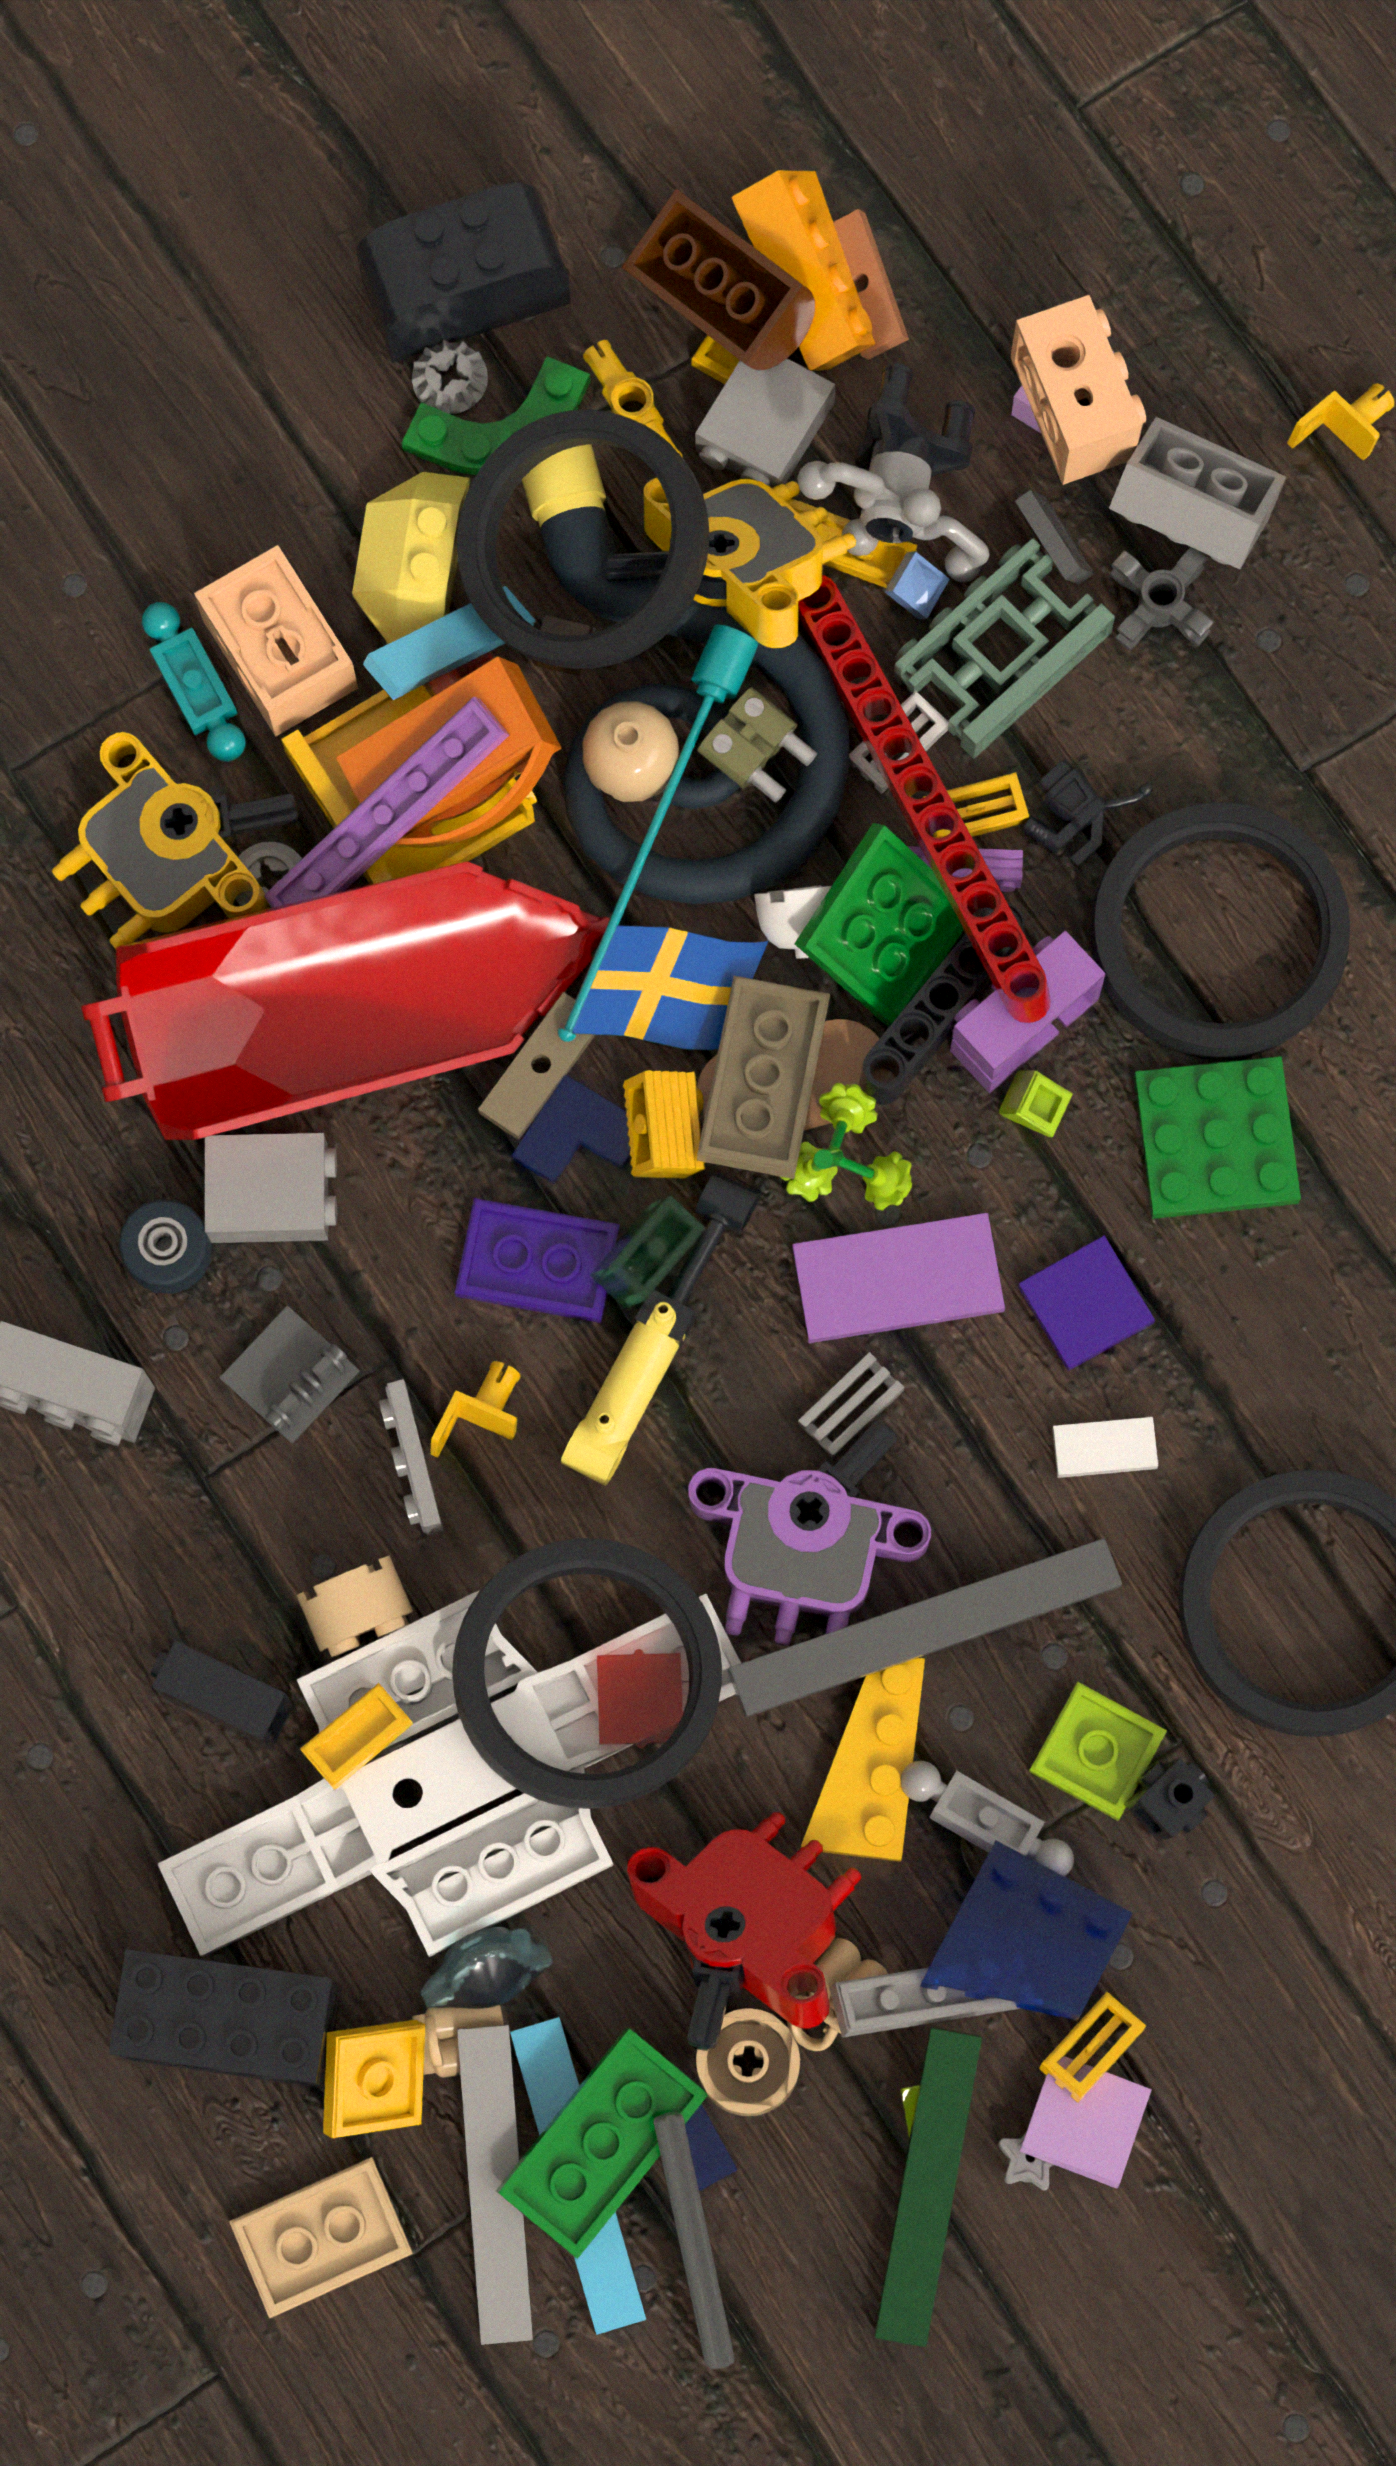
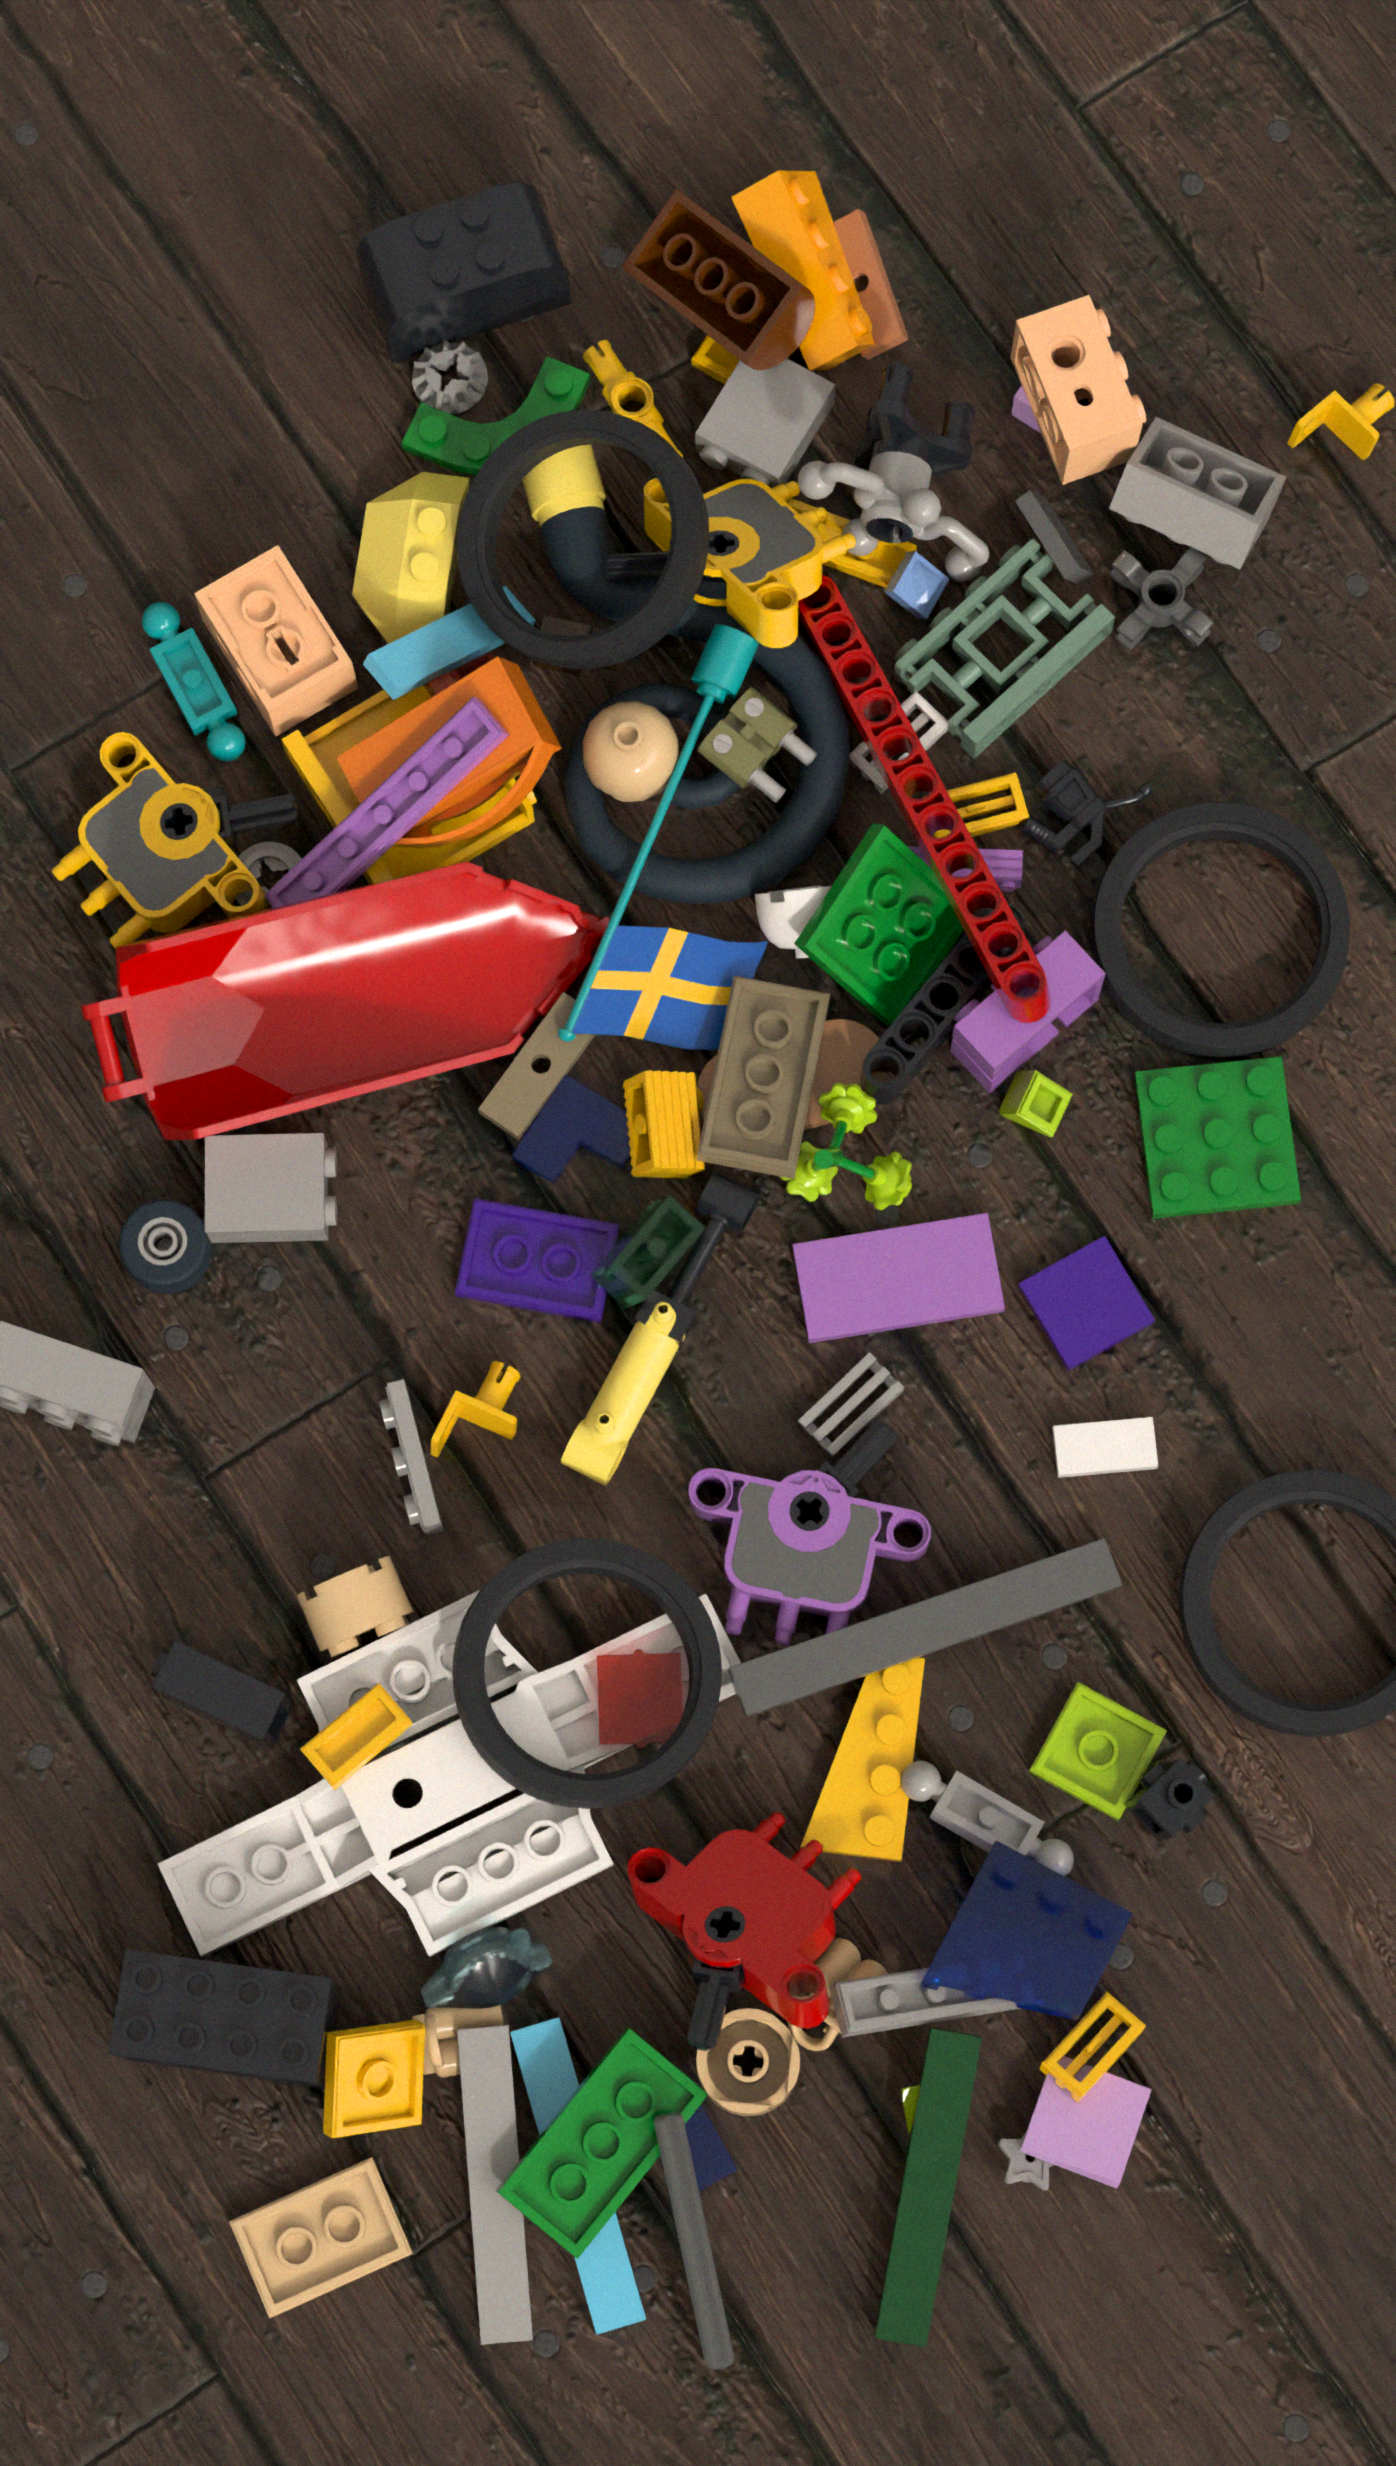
(290, 1374): dark grey hinge -> none

